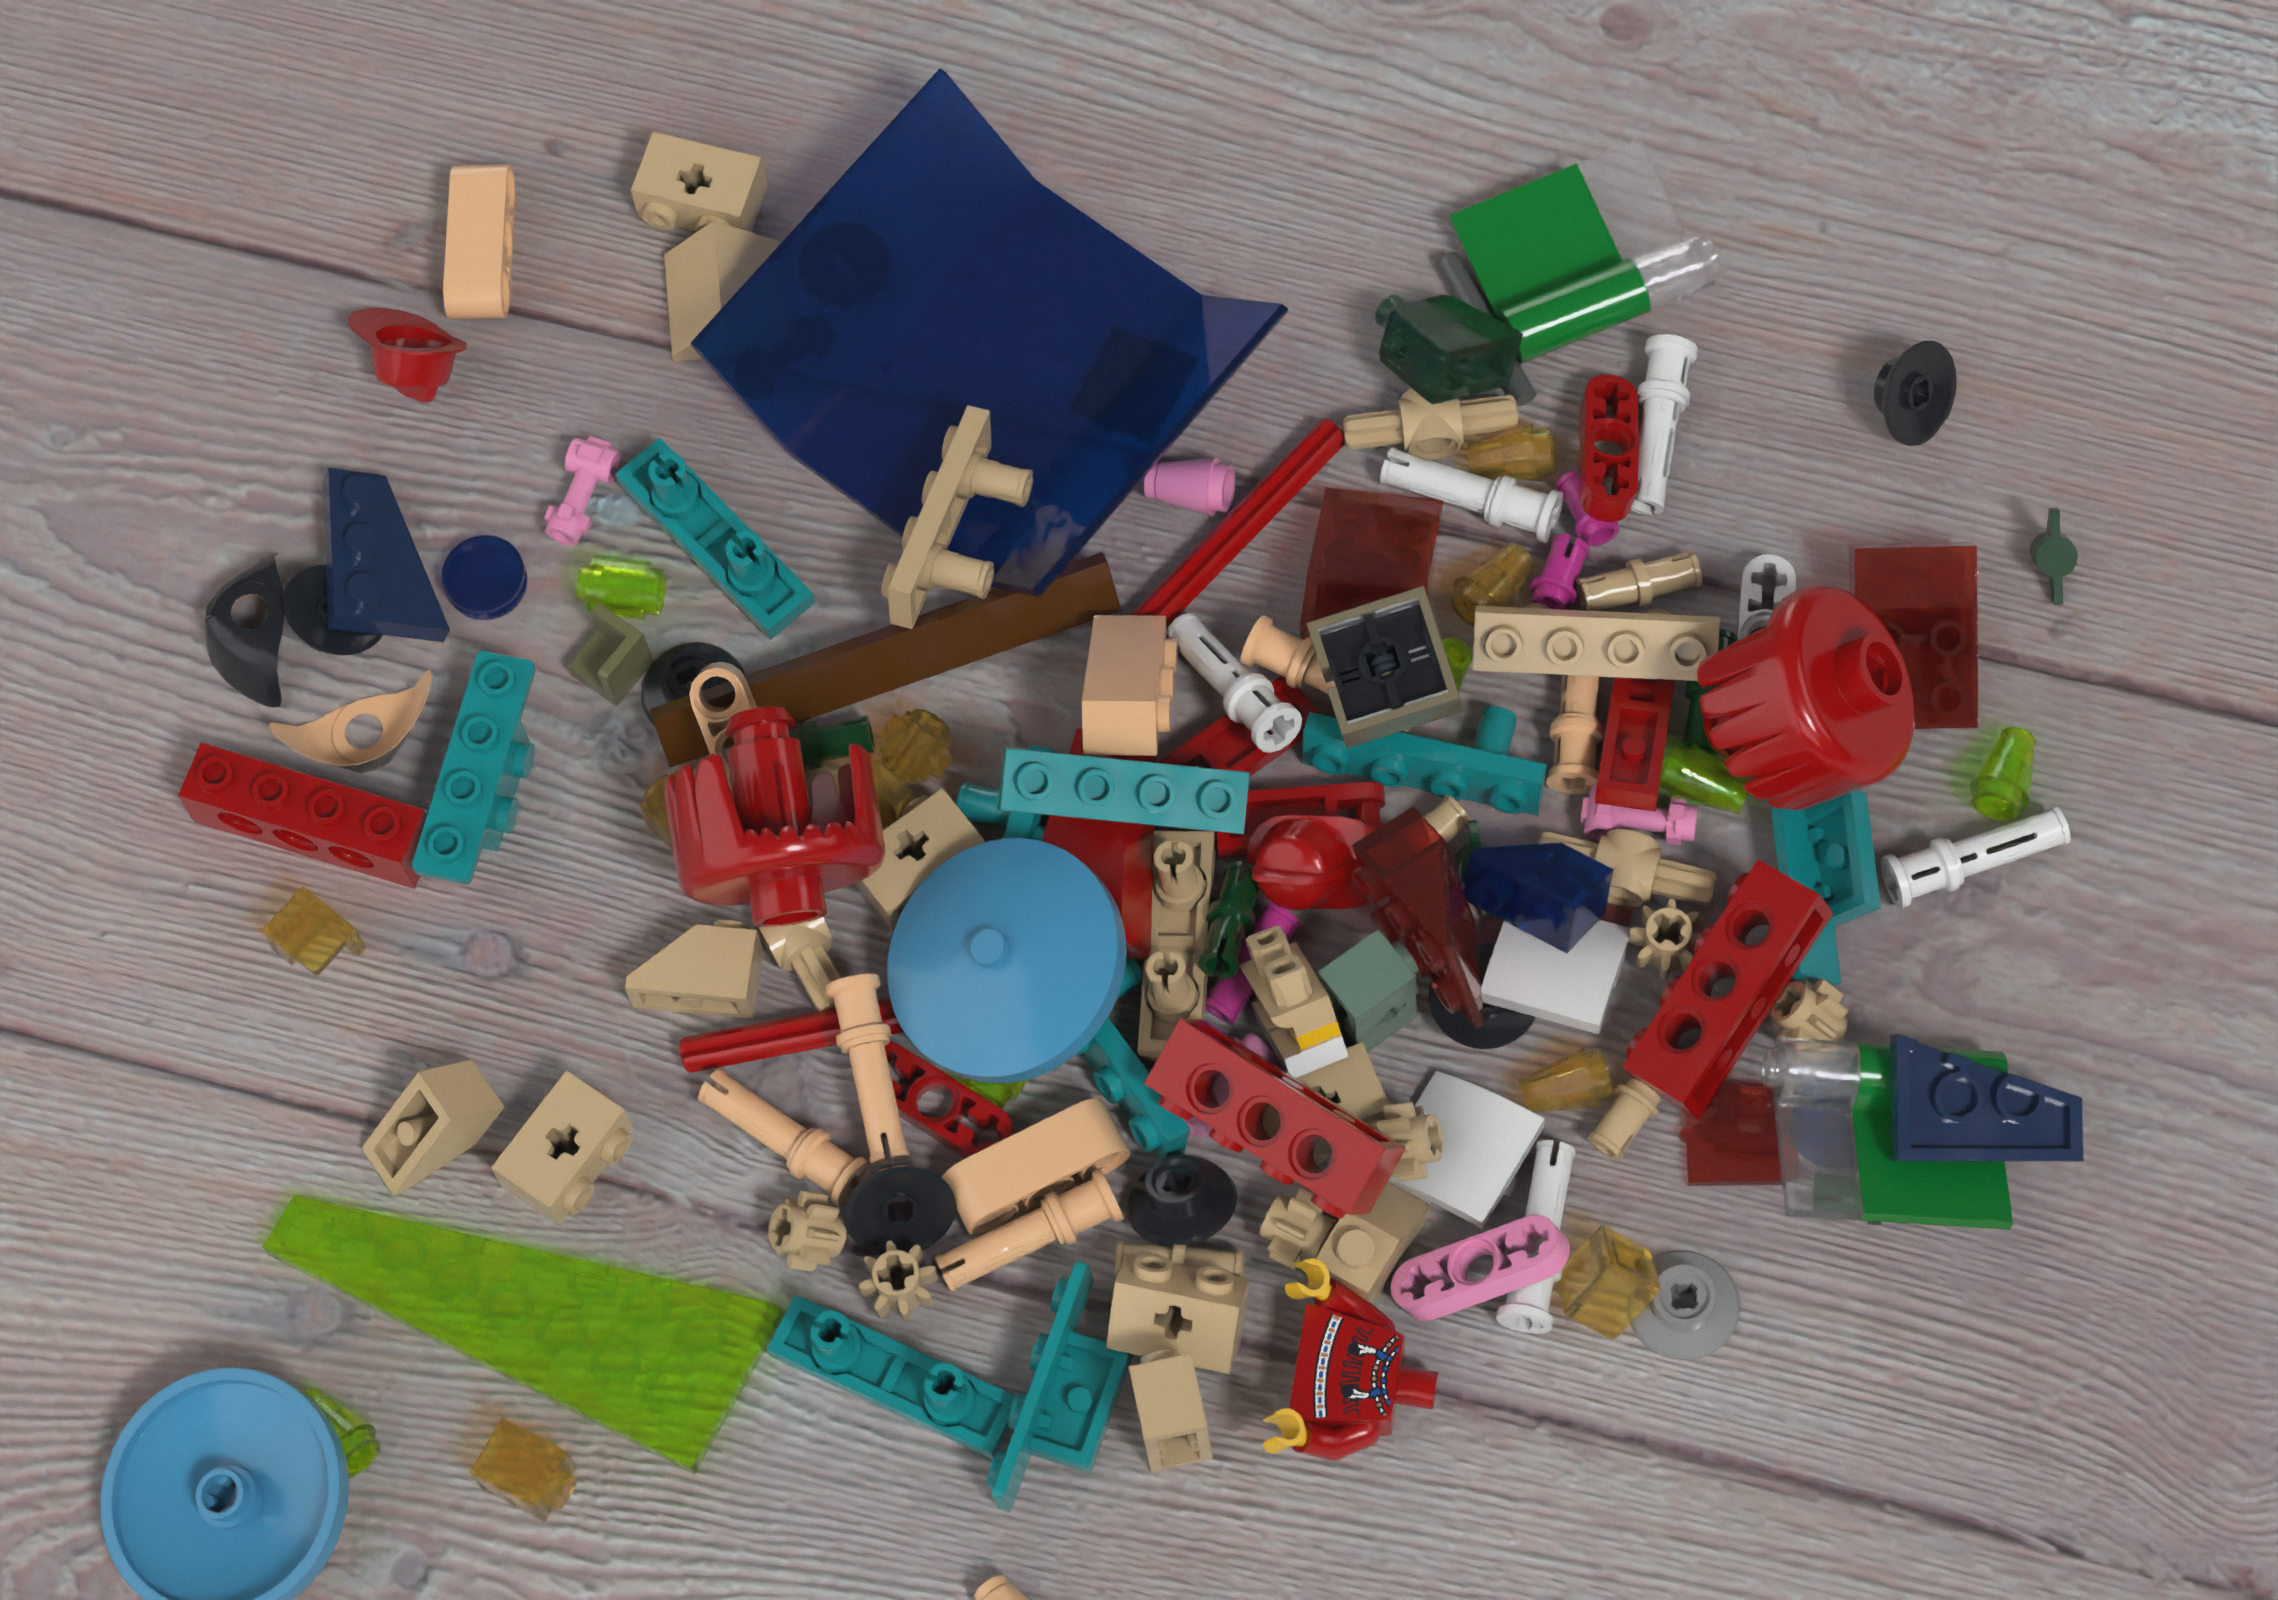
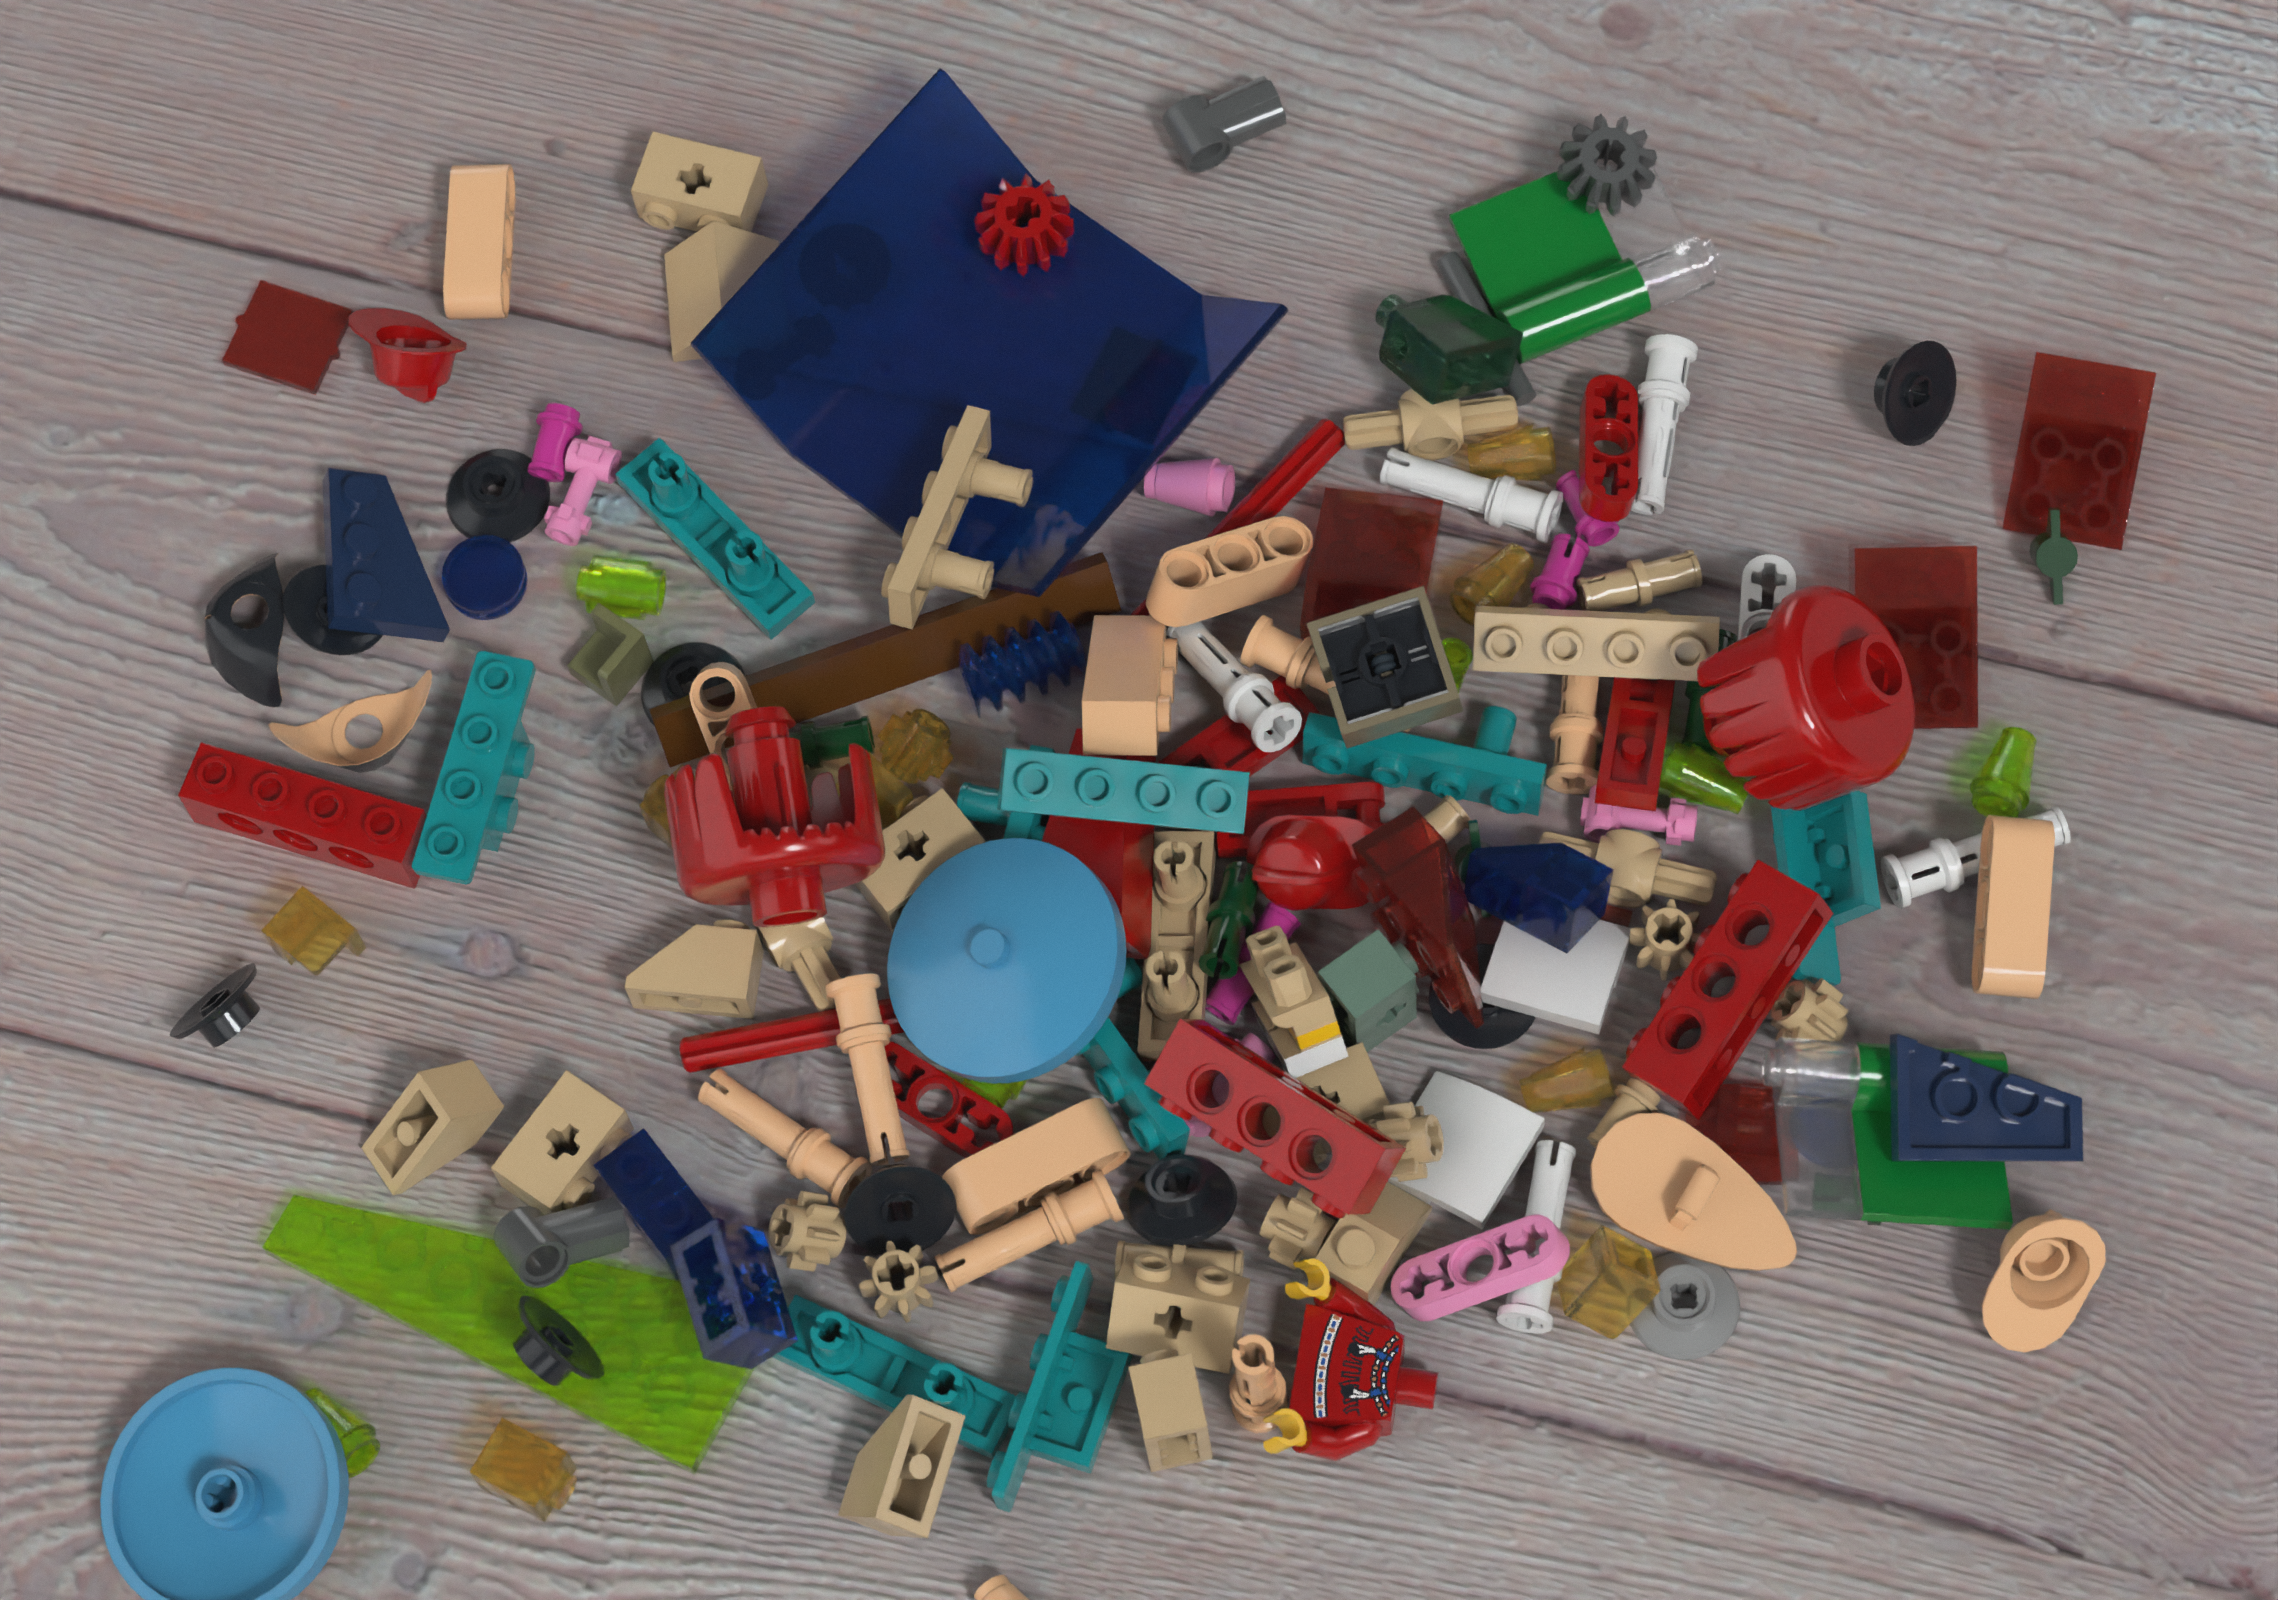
(222, 1010): none -> black piece
(287, 337): none -> clear red piece
(504, 516): none -> black piece
(545, 1245): none -> dark grey piece
(553, 1345): none -> piece
(557, 430): none -> dark pink pin
(652, 1195): none -> clear blue brick
(733, 1293): none -> clear blue brick
(903, 1469): none -> tan slope
(1021, 661): none -> clear blue piece
(1046, 230): none -> red gear
(1209, 129): none -> dark grey piece
(1229, 571): none -> light nougat beam
(1256, 1382): none -> light nougat pin
(1607, 144): none -> dark grey gear
(1687, 1195): none -> light nougat shield
(2013, 907): none -> light nougat beam
(2041, 1280): none -> light nougat piece
(2079, 448): none -> clear red slope

